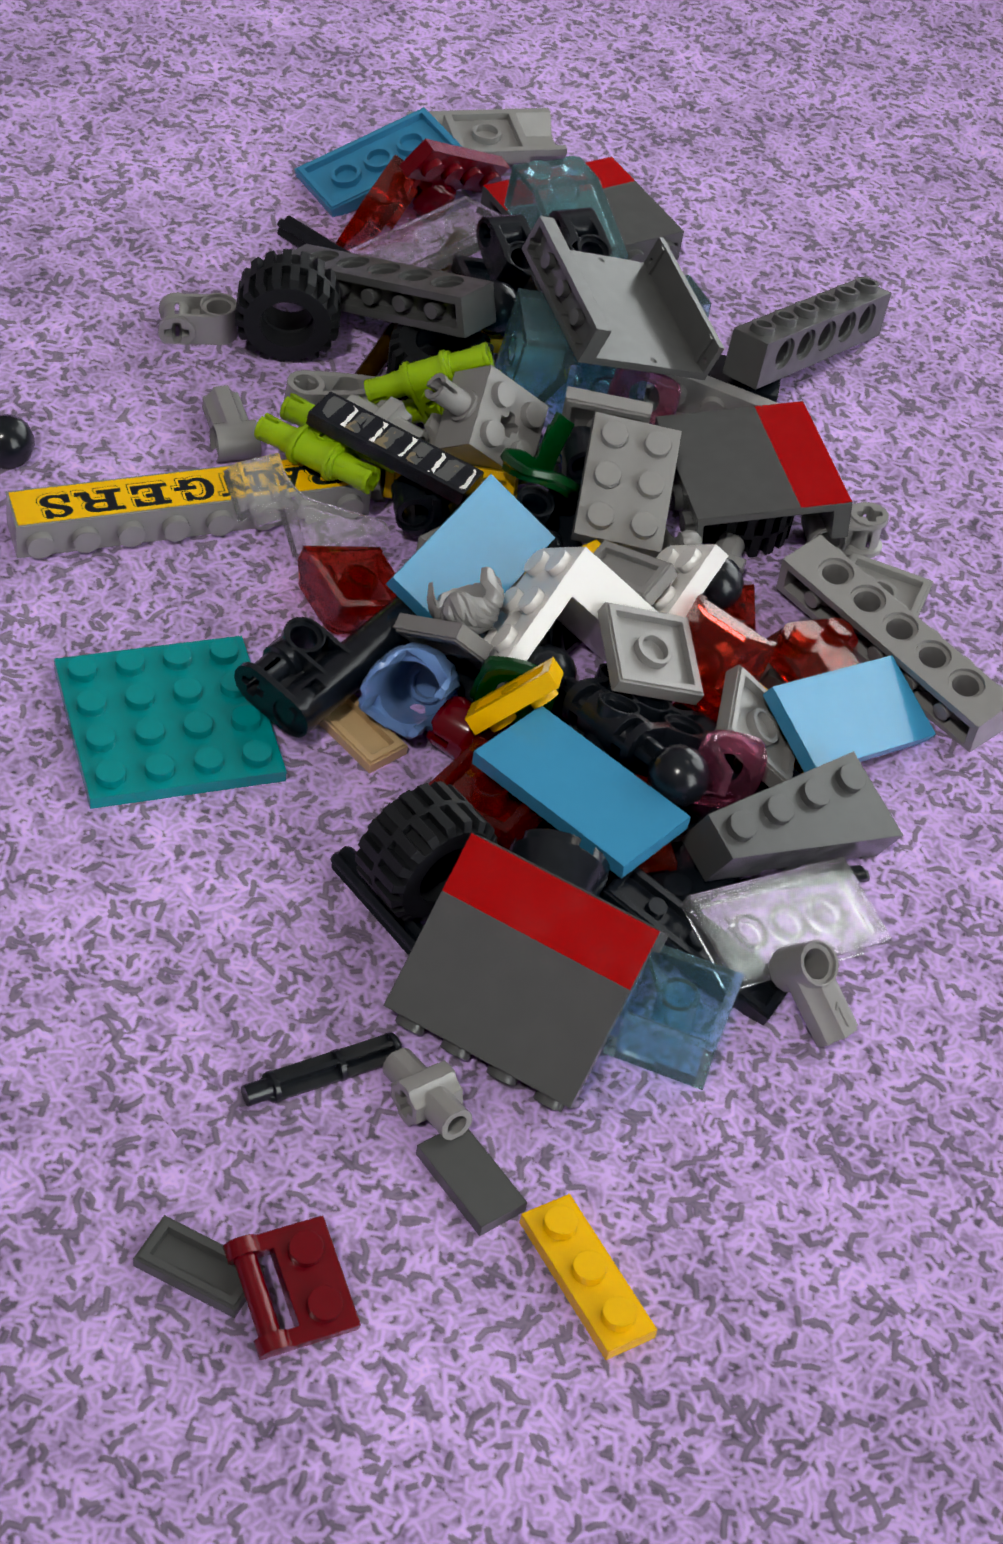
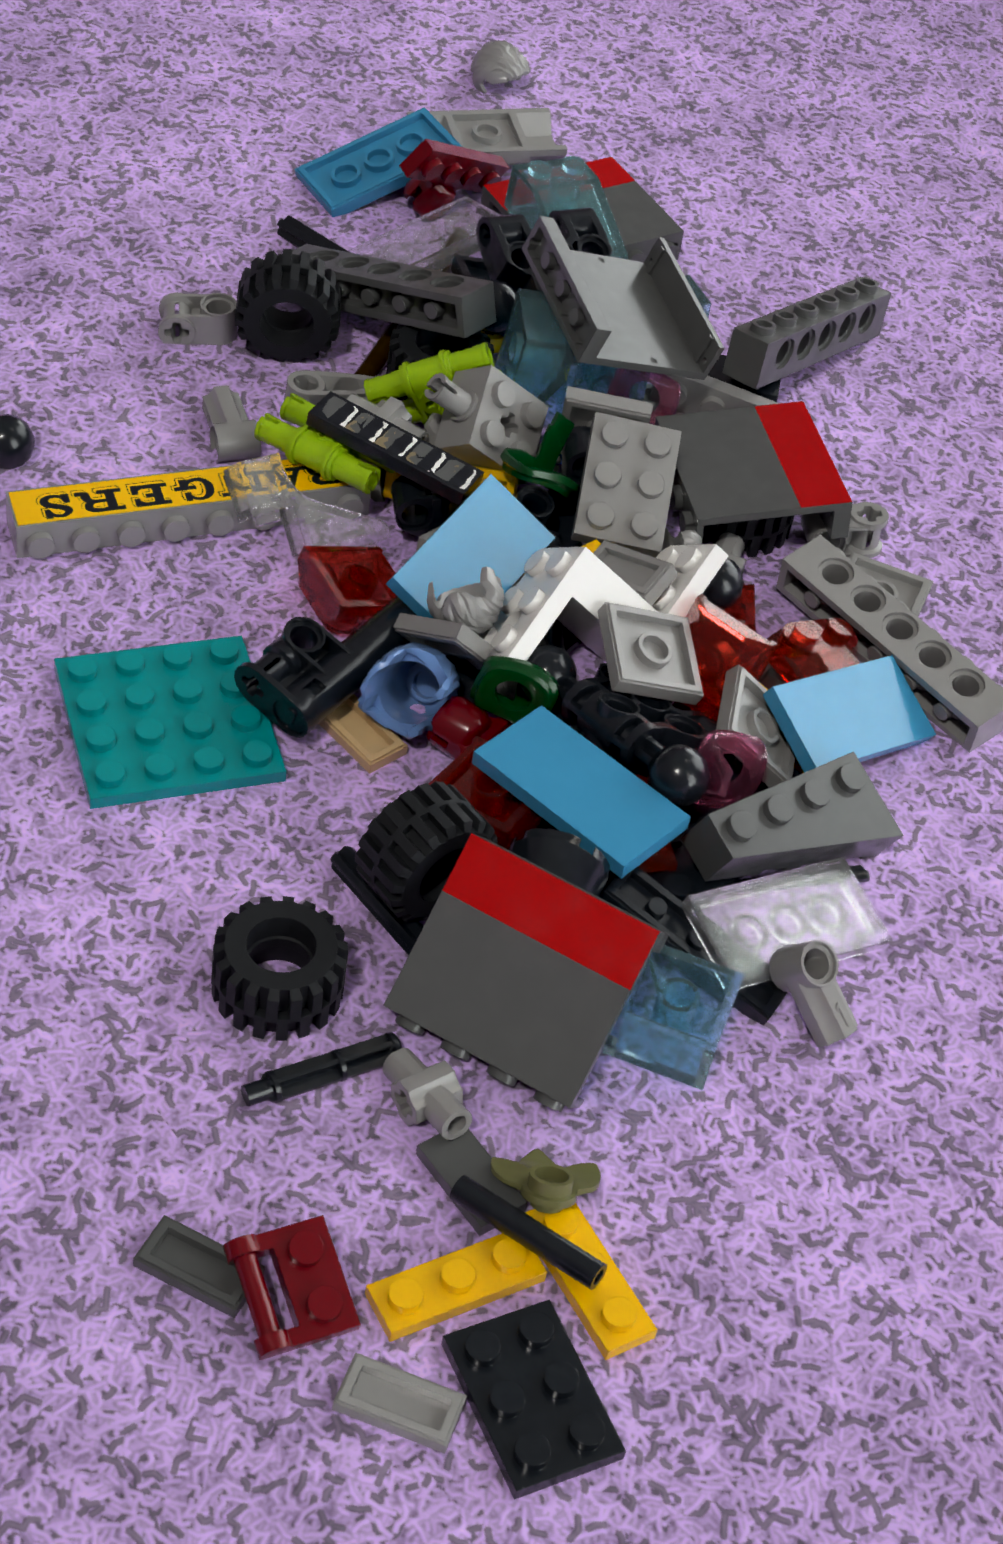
(279, 999): none -> black tyre
(380, 207): clear red slope -> none
(399, 1402): none -> light grey tile
(453, 1285): none -> yellow plate
(498, 64): none -> light grey hair
(499, 707): yellow plate -> none
(528, 1232): none -> black piece
(532, 1398): none -> black plate
(544, 1183): none -> olive plate

